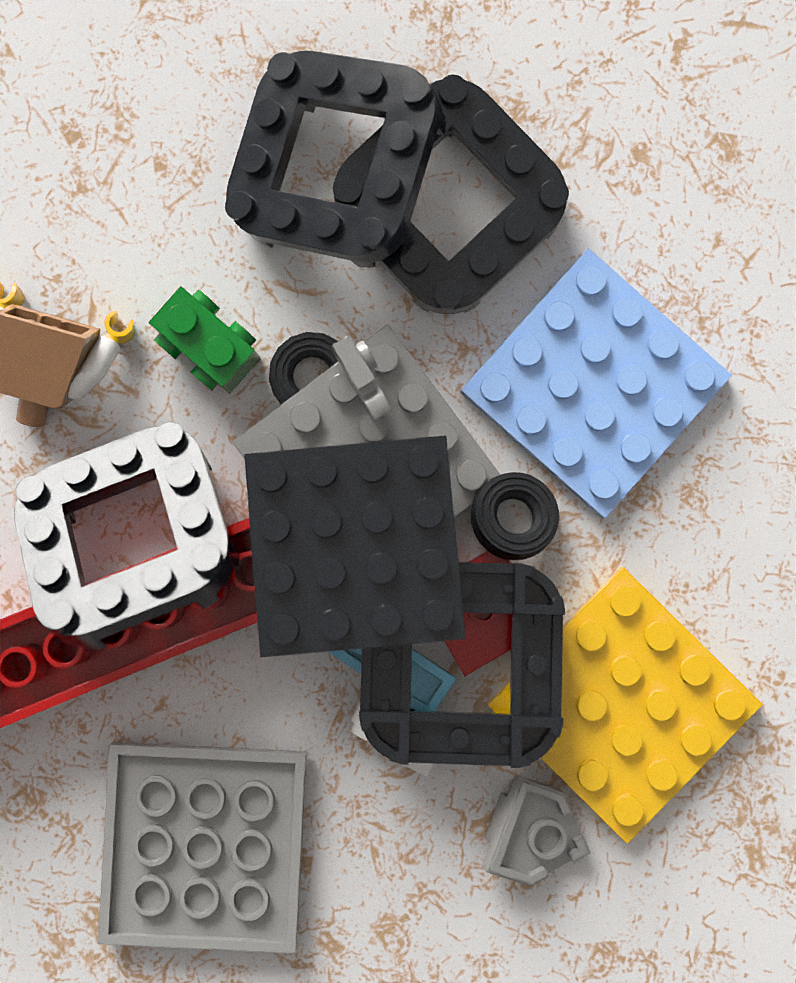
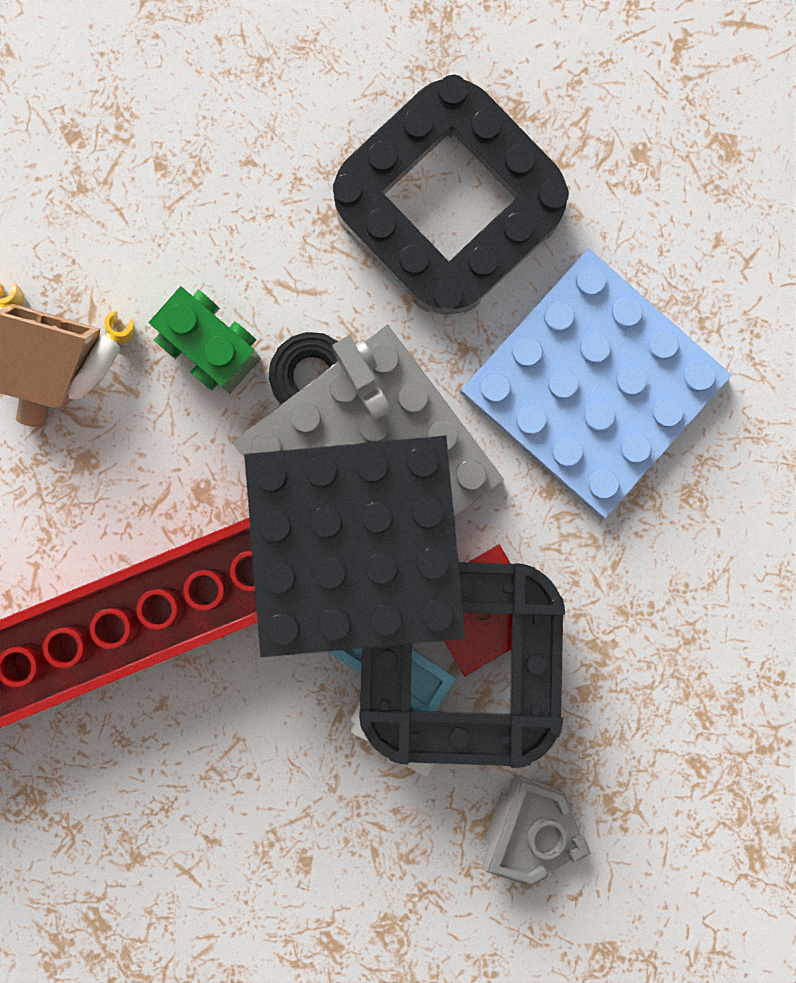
(50, 556): plate -> none
(202, 847): light grey plate -> none
(345, 84): black plate -> none
(529, 491): black tyre -> none
(637, 705): yellow plate -> none

